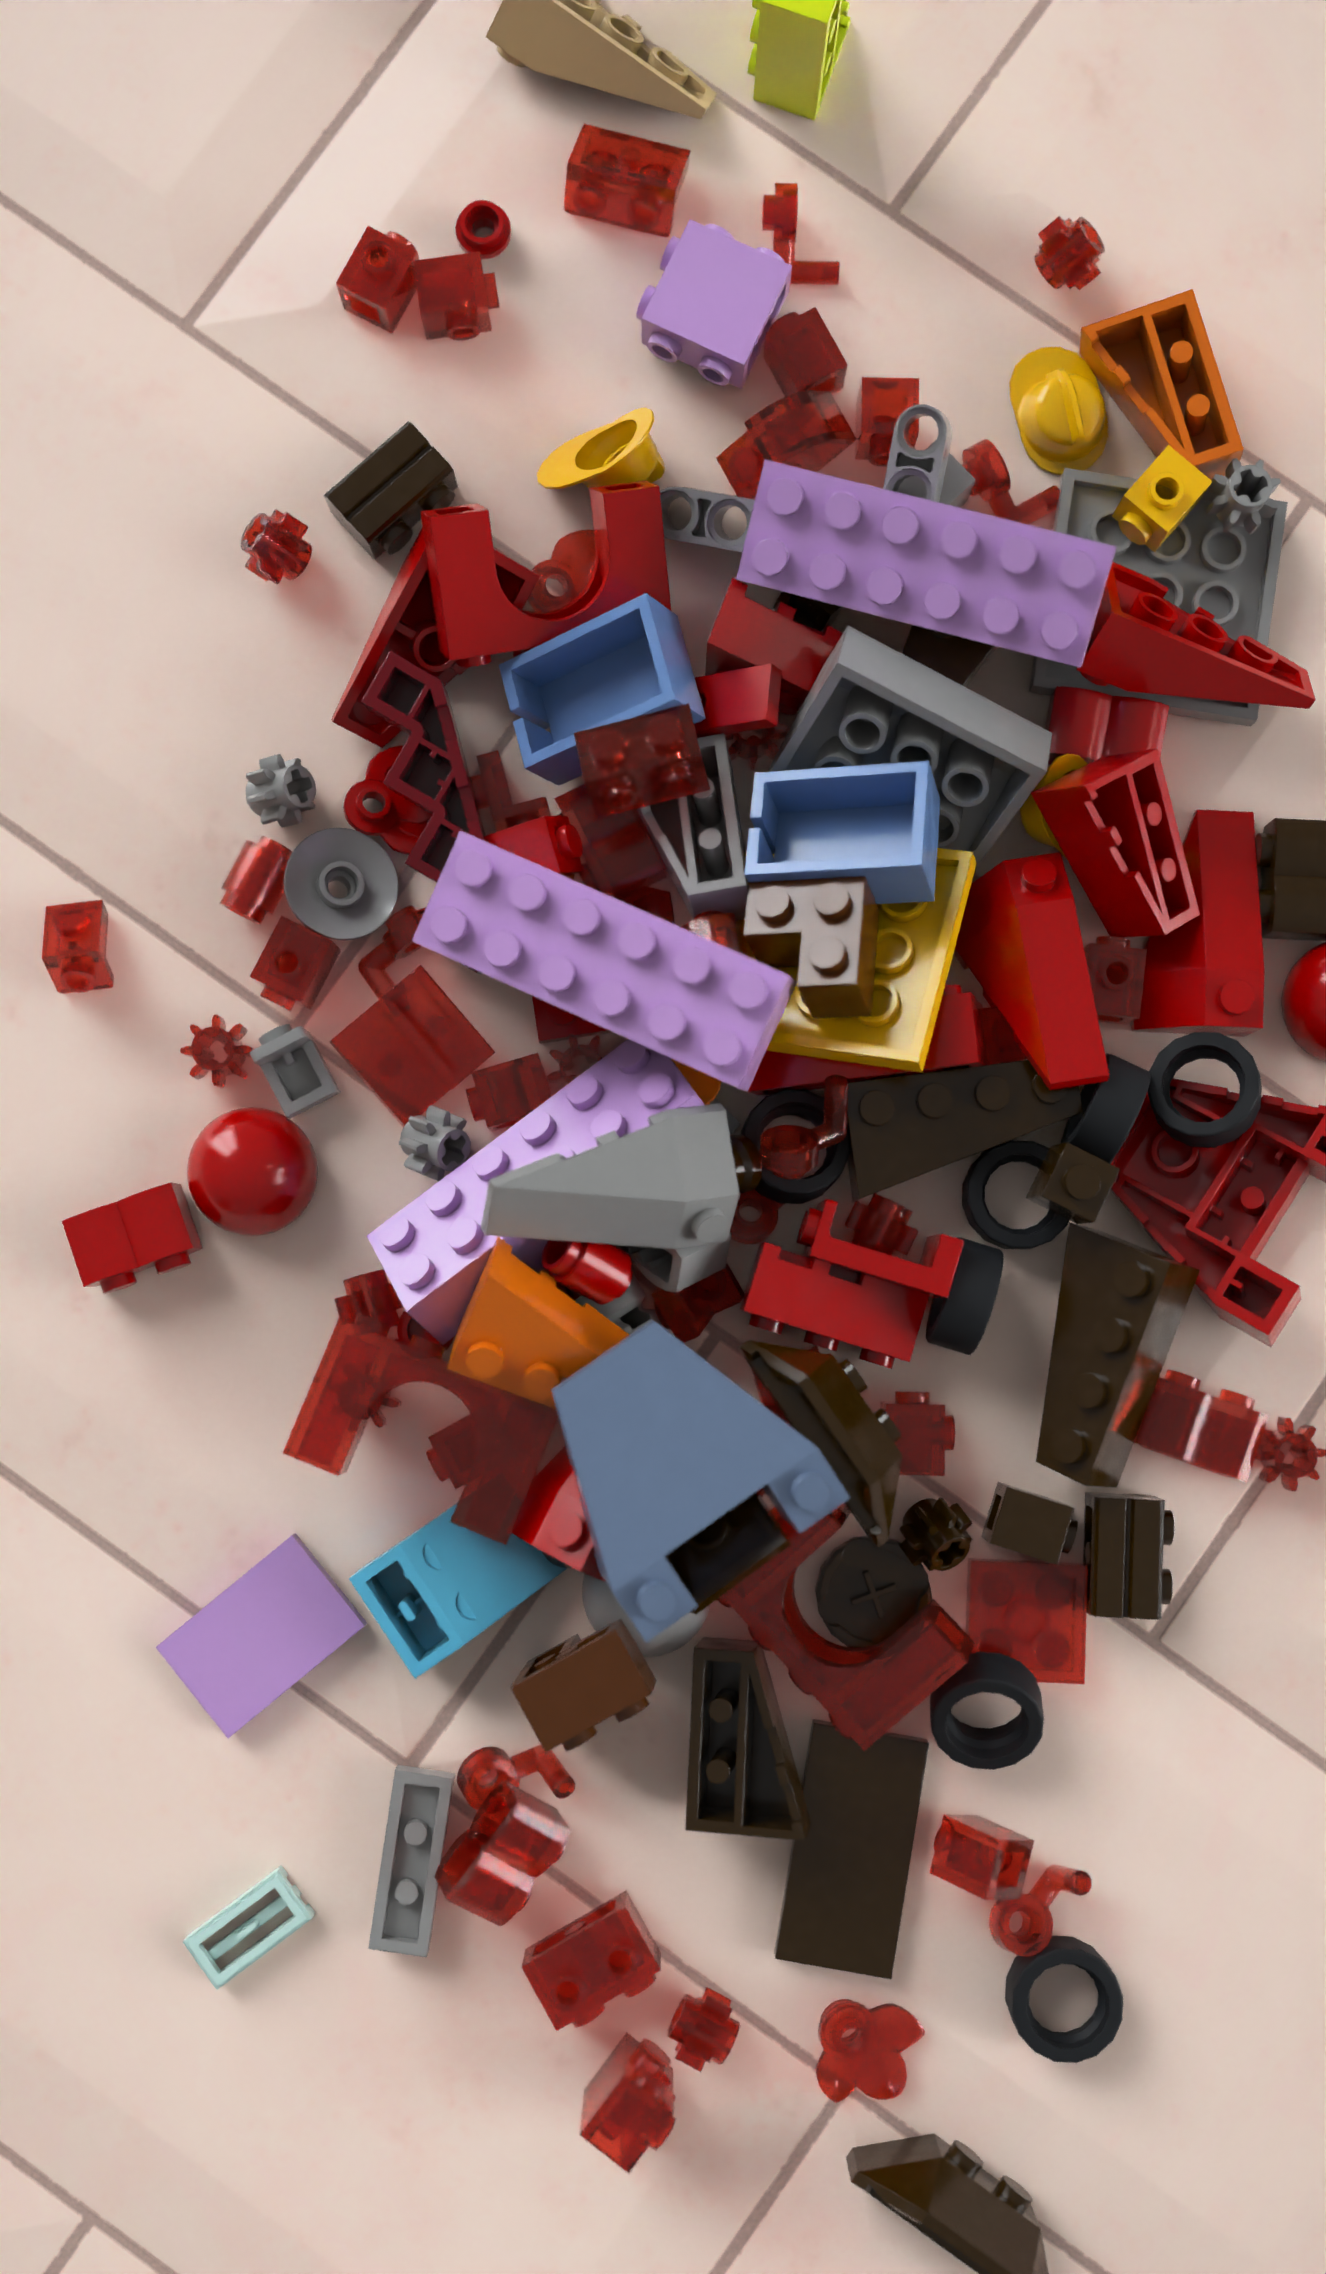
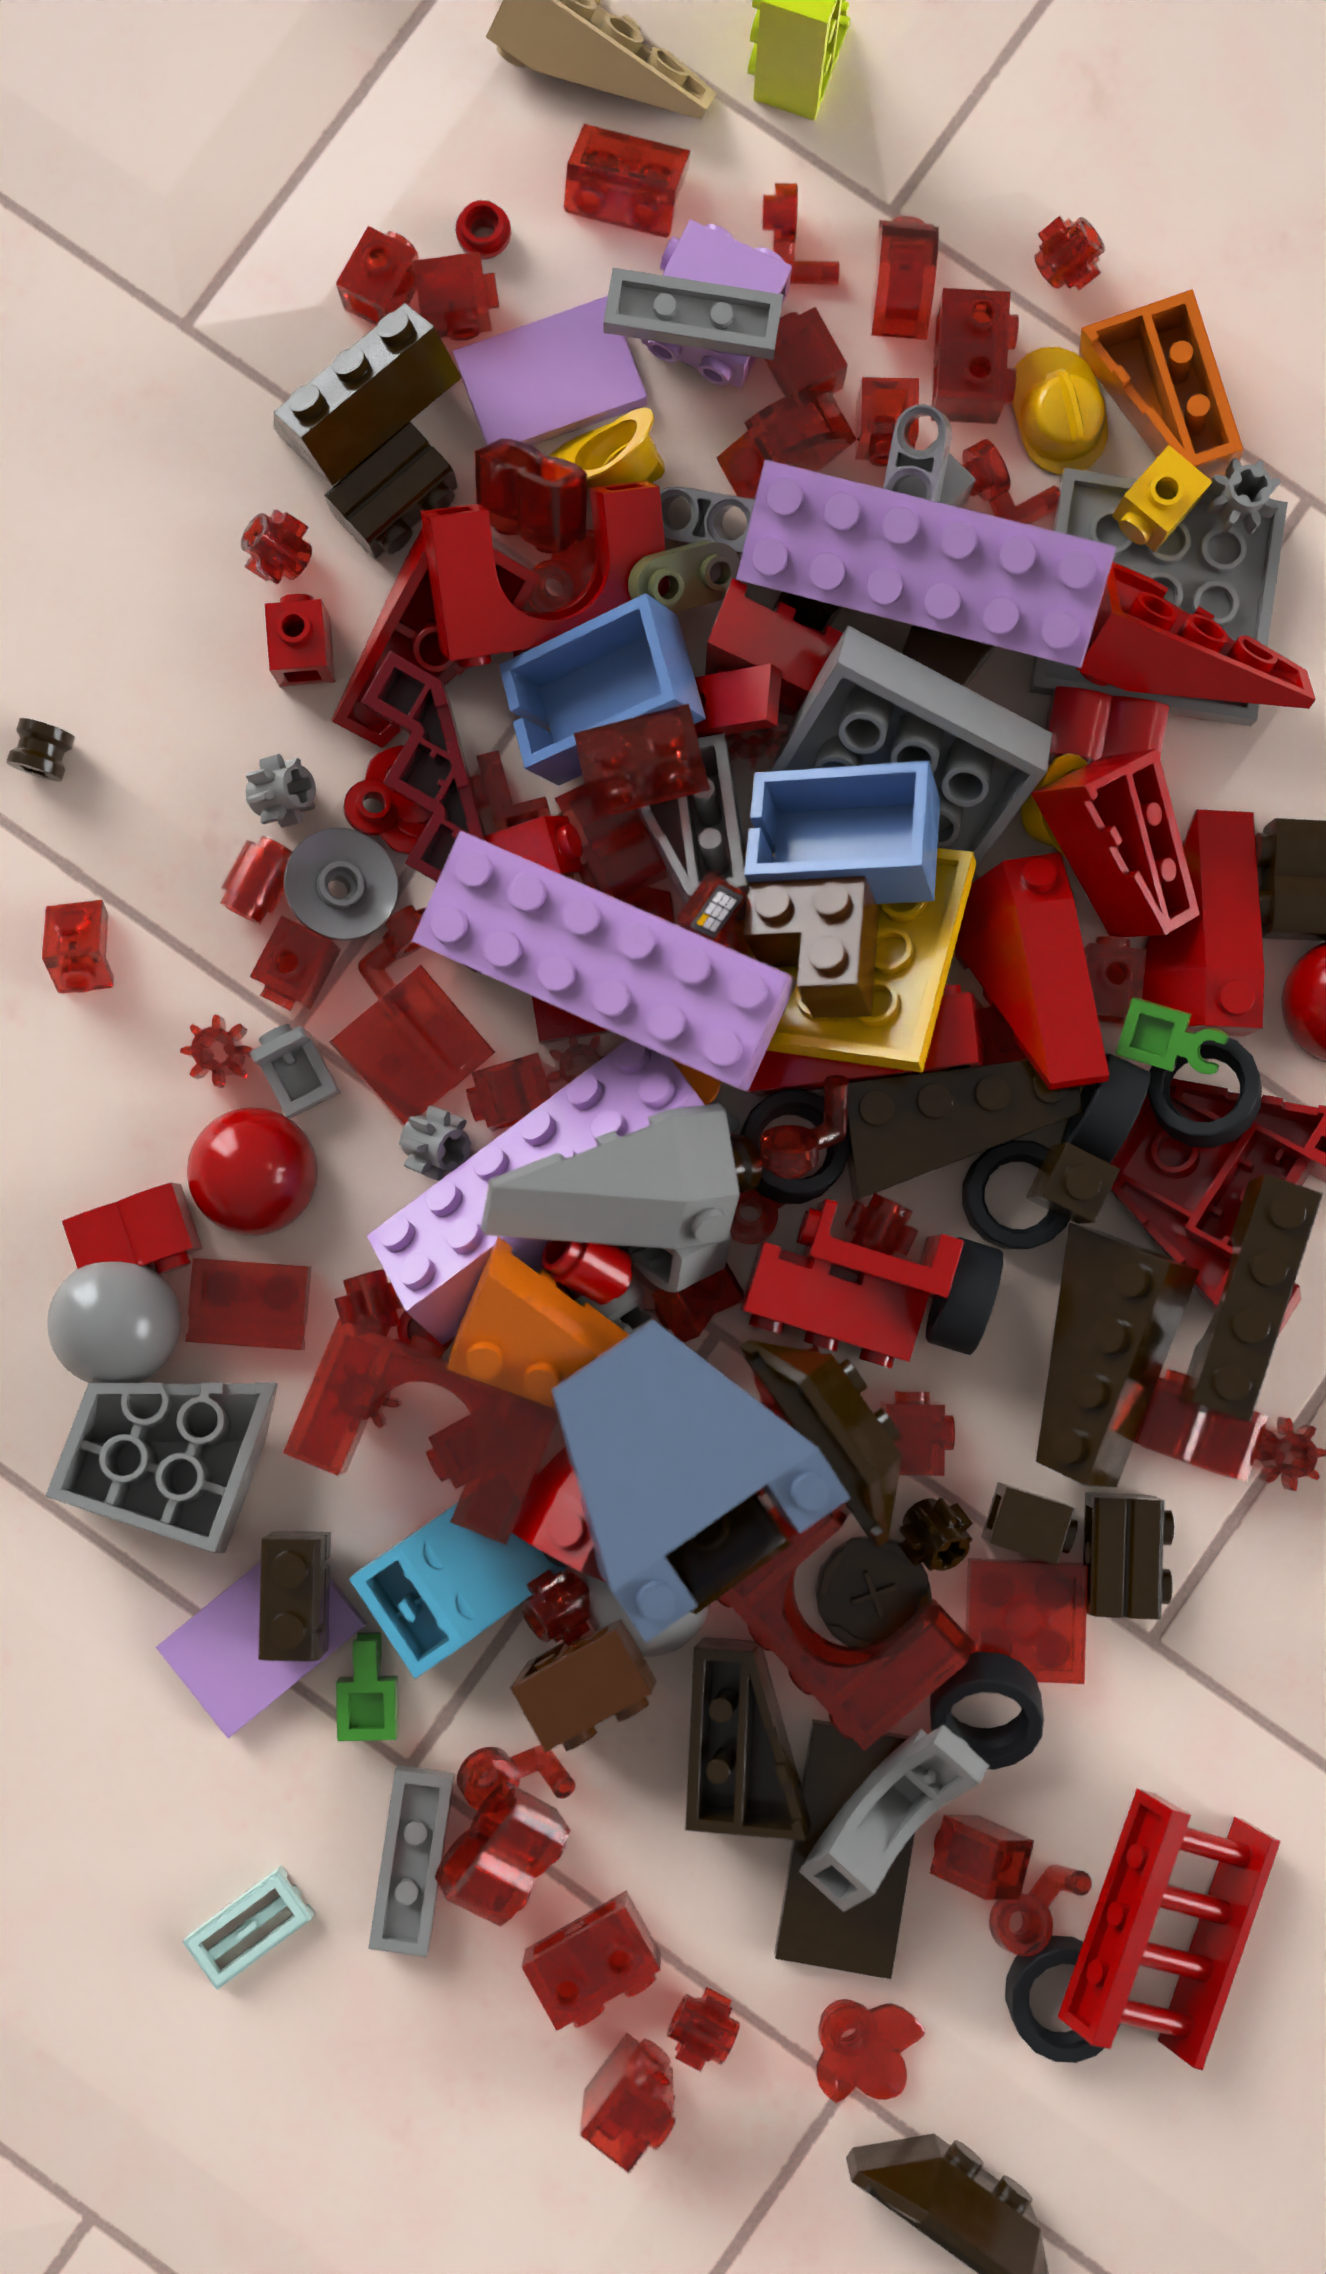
(40, 749): none -> dark brown wheel
(114, 1322): none -> light grey piece
(166, 1456): none -> light grey wedge
(248, 1304): none -> clear red plate
(294, 1596): none -> dark brown brick
(299, 641): none -> red brick
(367, 394): none -> dark brown slope
(367, 1701): none -> bright green plate
(532, 494): none -> clear red brick
(550, 376): none -> lavender tile
(557, 1607): none -> clear red gear
(688, 574): none -> olive plate
(692, 313): none -> light grey plate
(711, 906): none -> slope
(887, 1811): none -> light grey arch
(904, 278): none -> clear red brick
(972, 355): none -> clear red brick
(1126, 1914): none -> red fence
(1160, 1036): none -> bright green plate
(1263, 1268): none -> dark brown arch

